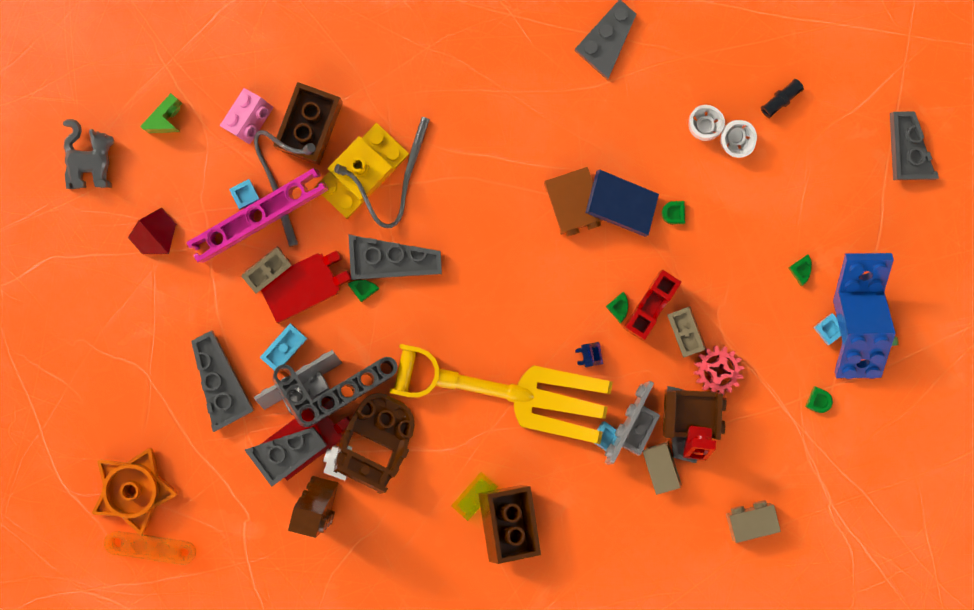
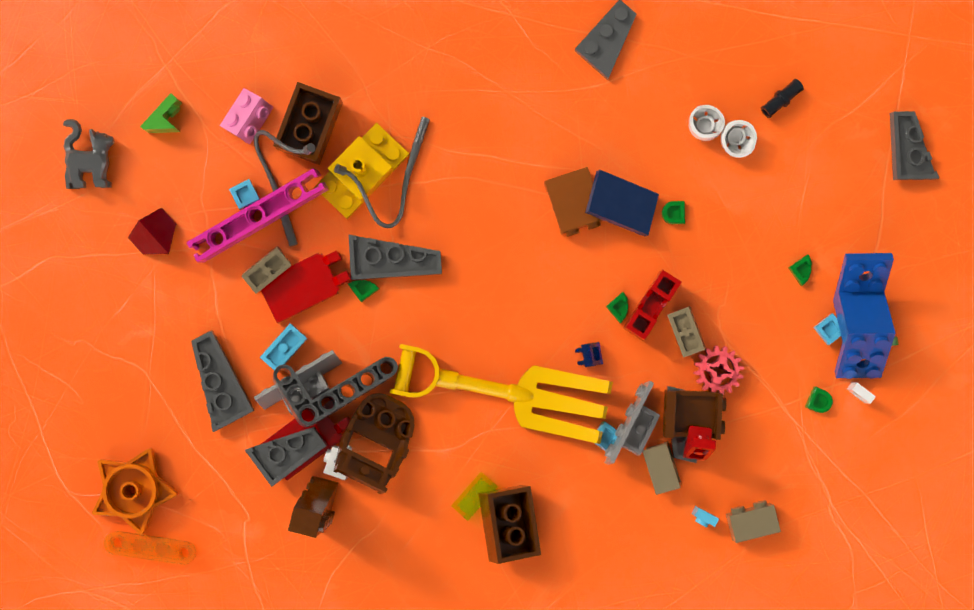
(704, 517): none -> medium azure plate
(861, 393): none -> white tile

